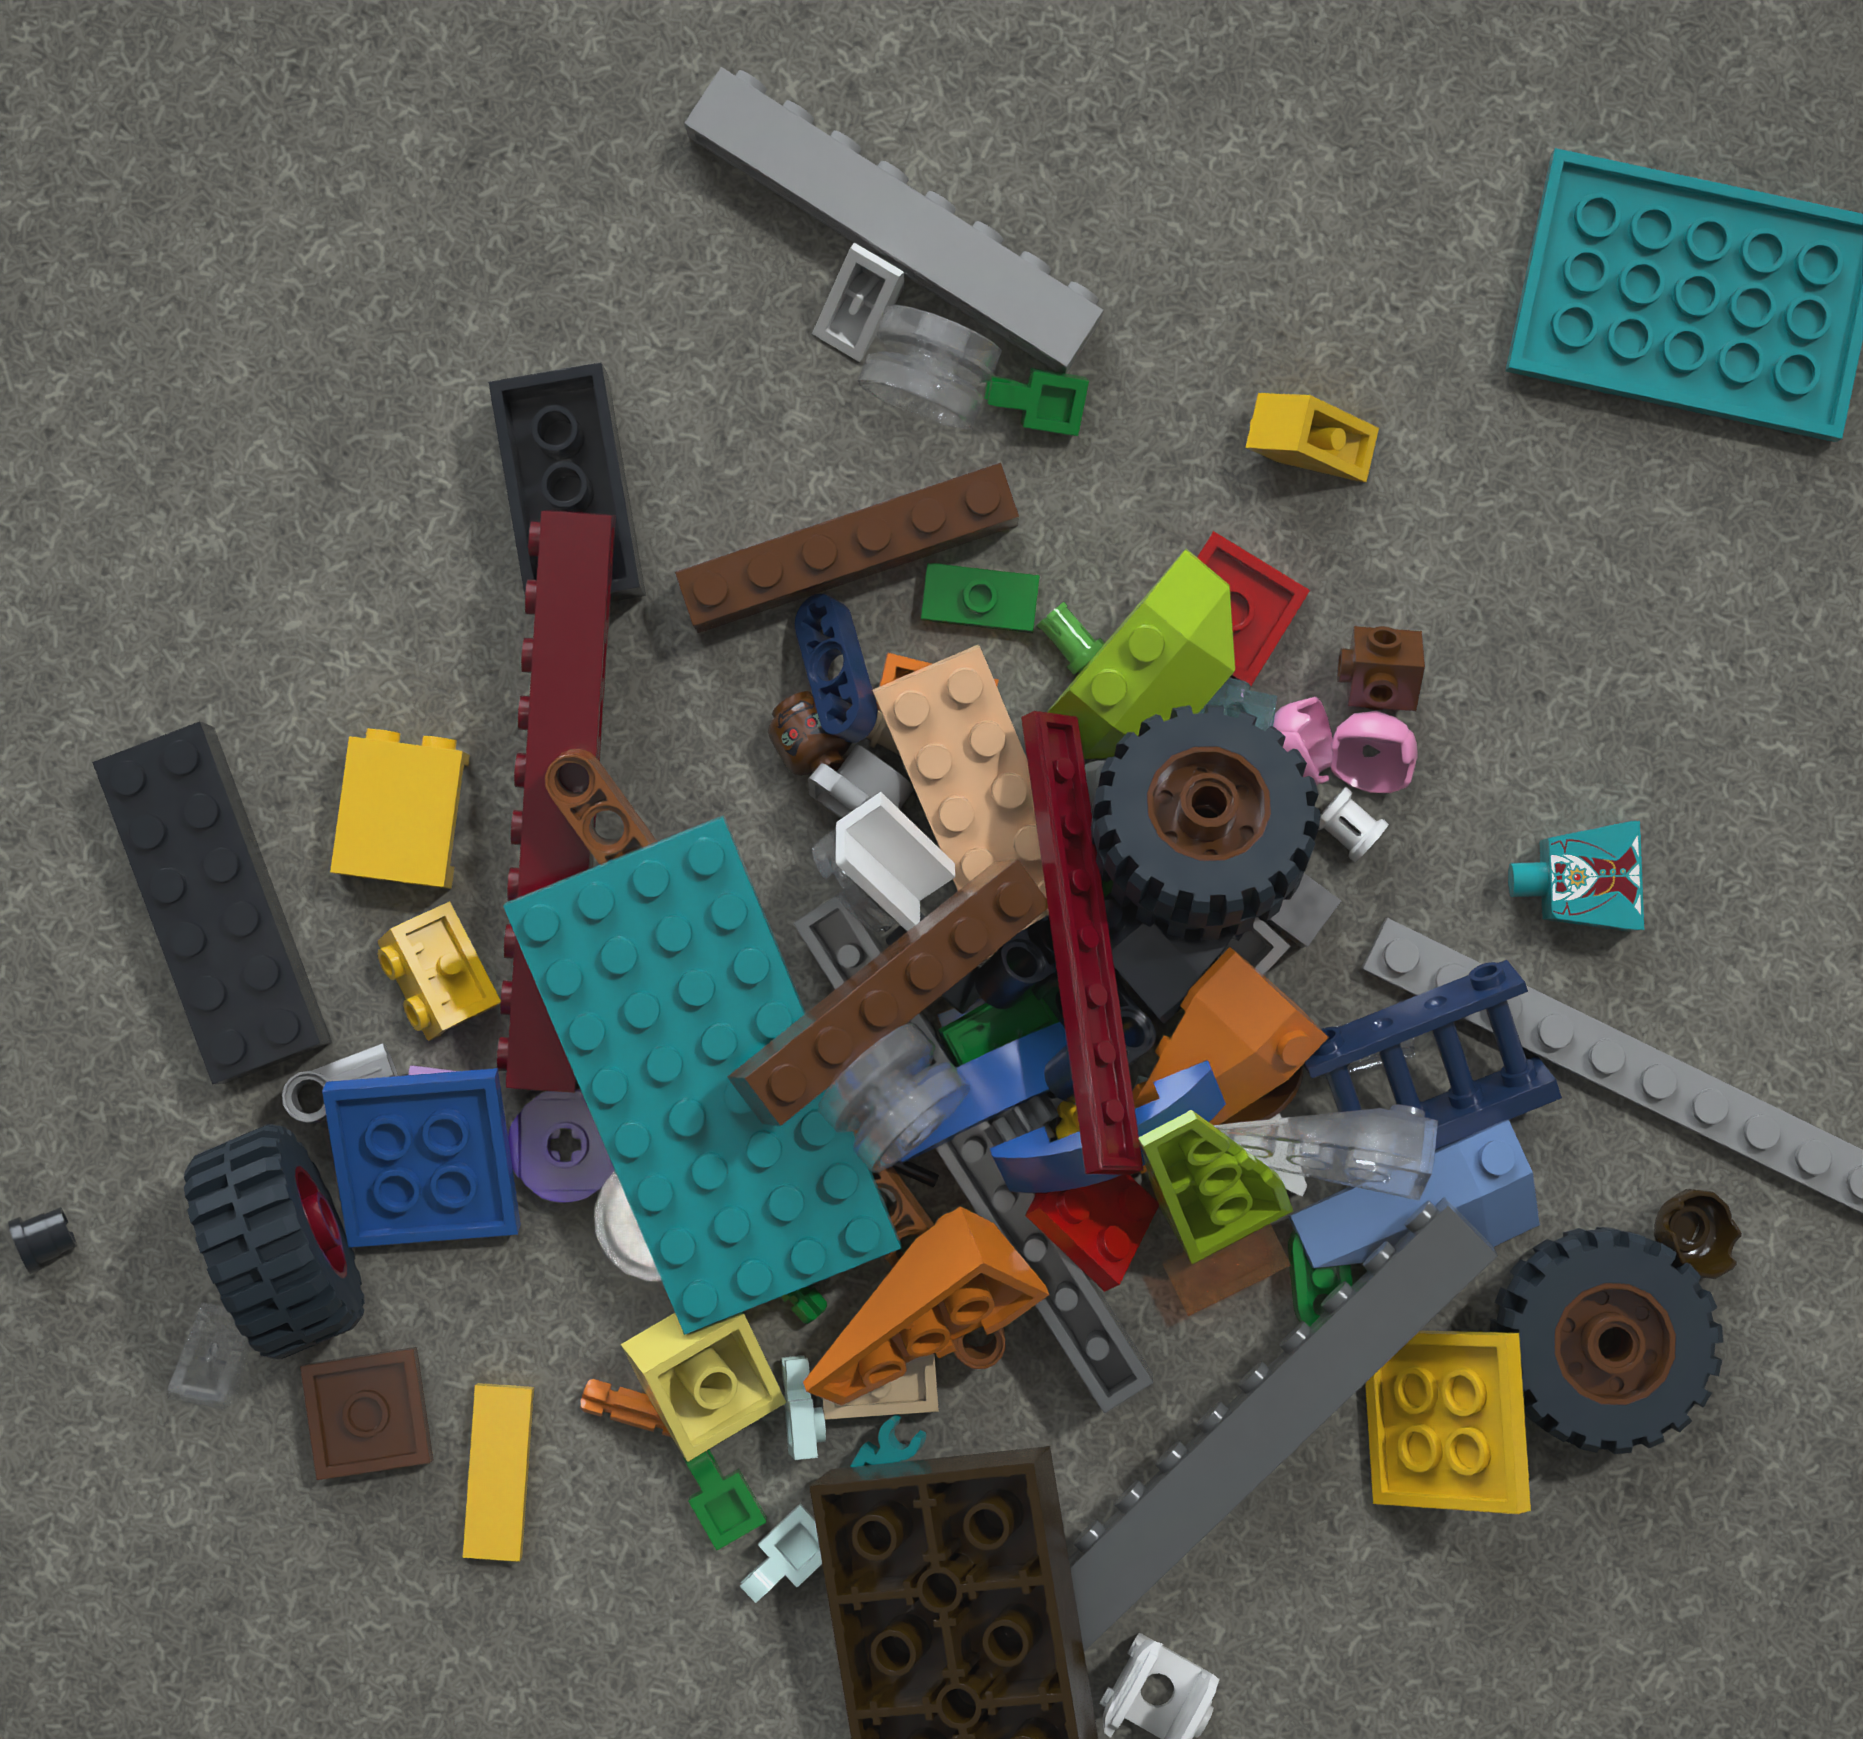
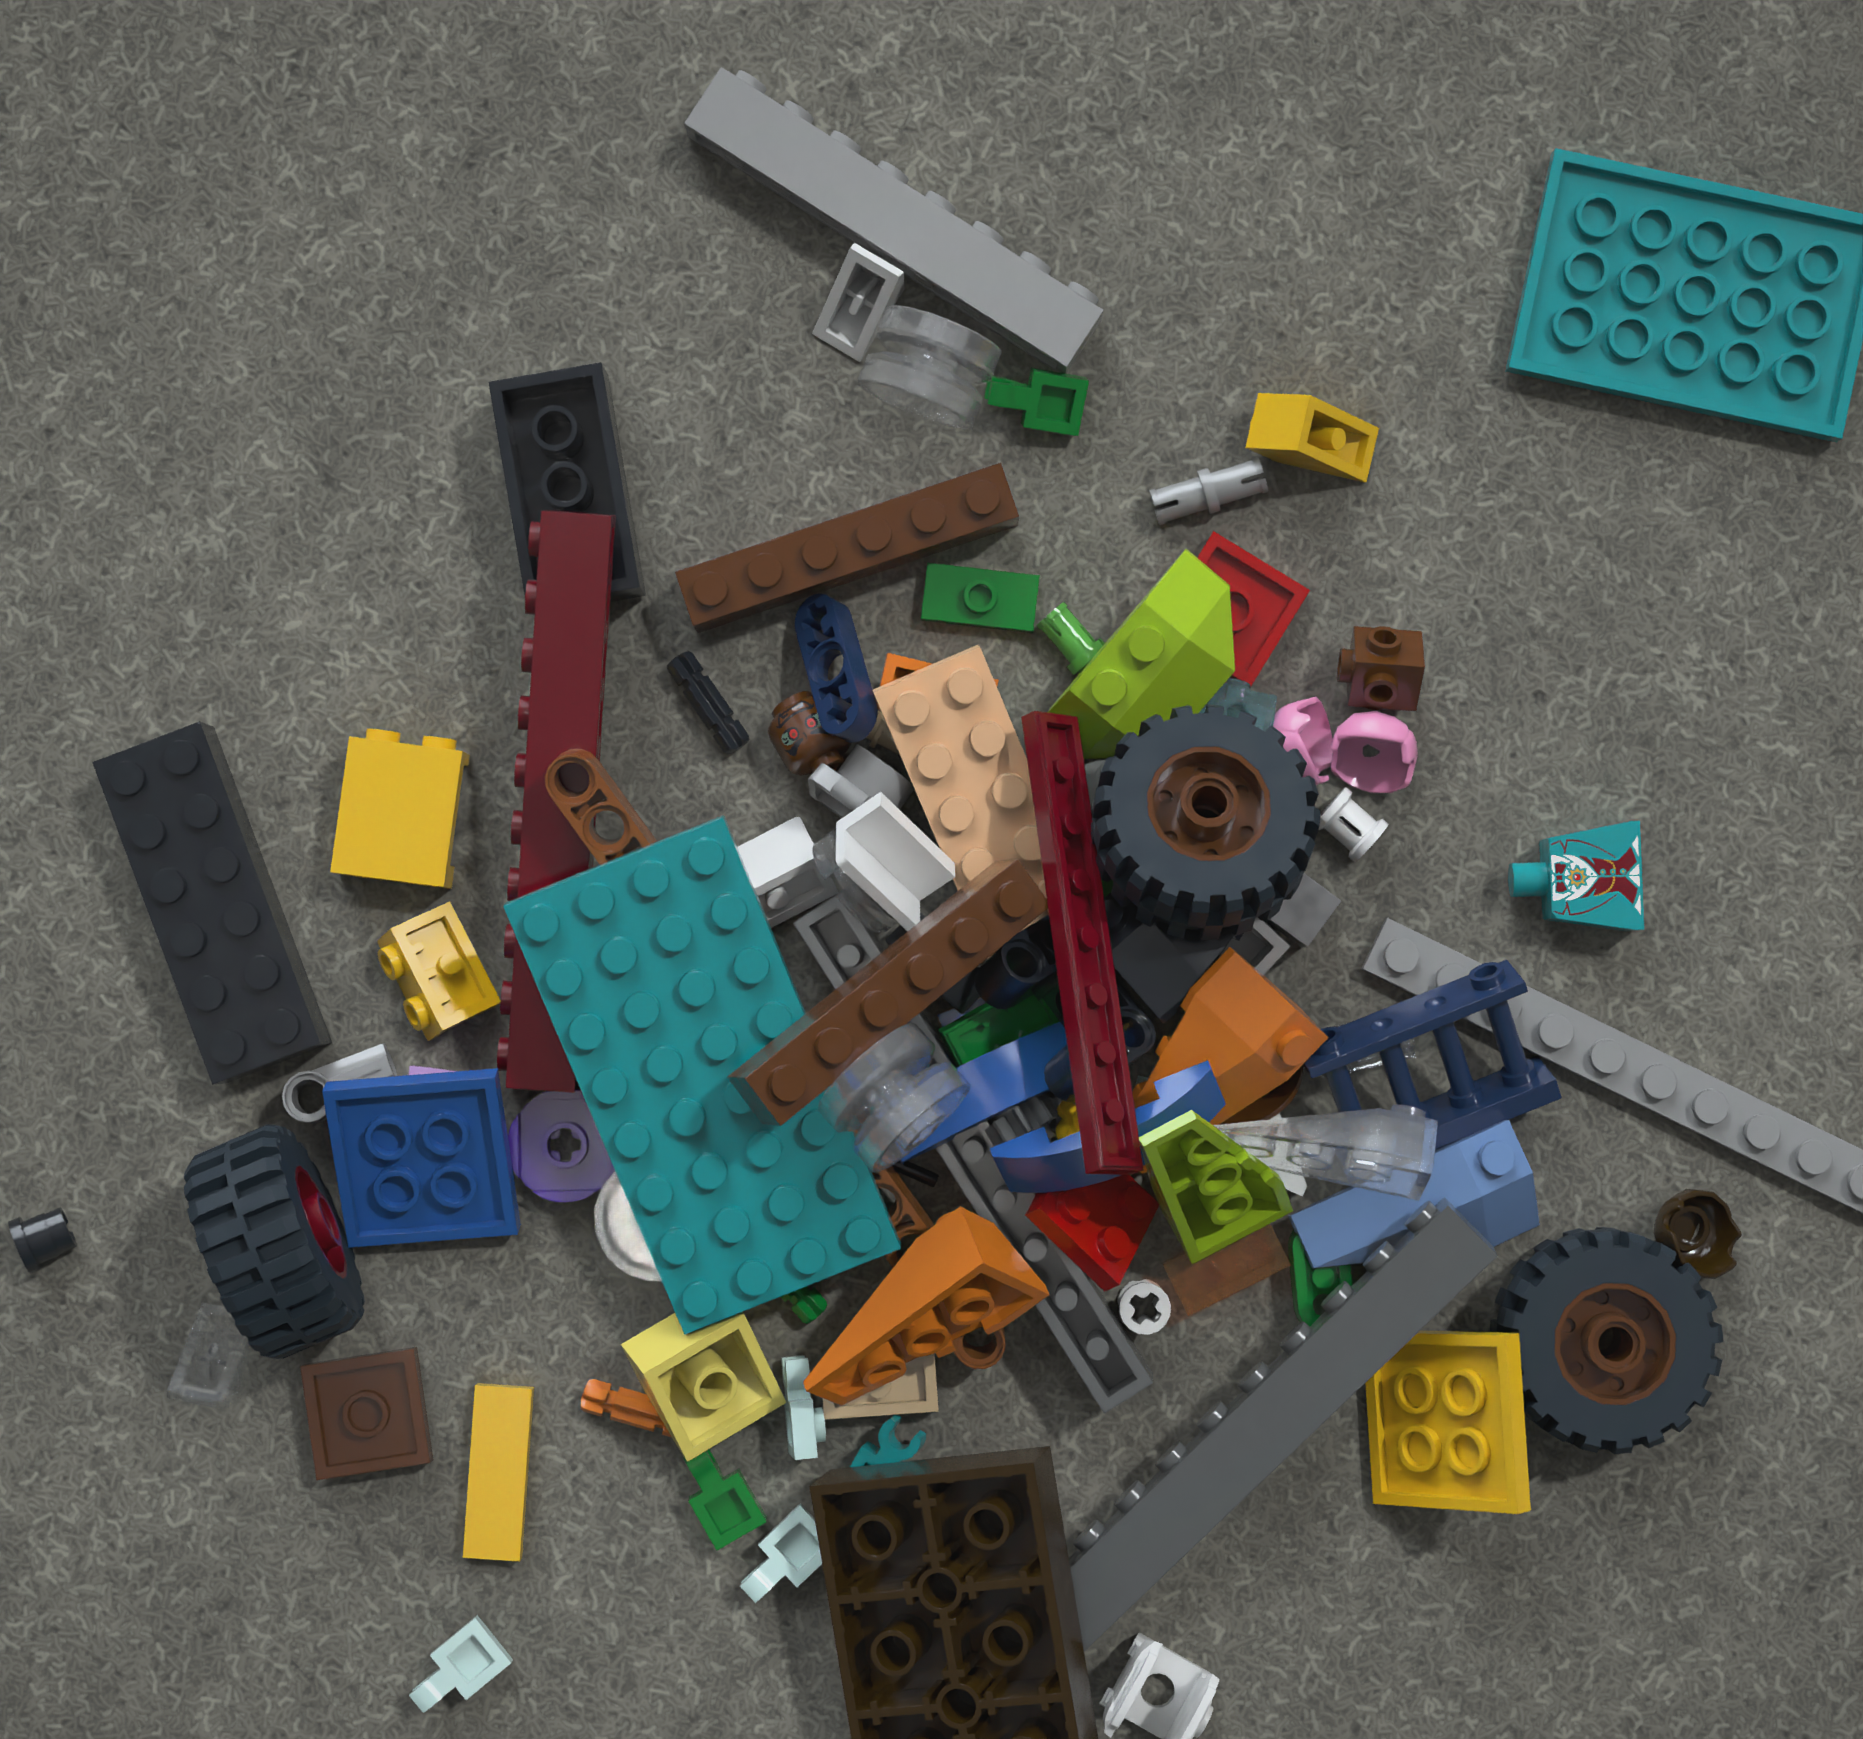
(465, 1662): none -> light aqua plate
(708, 702): none -> black axle
(785, 871): none -> white panel
(1144, 1323): none -> white bush
(1209, 491): none -> light grey pin

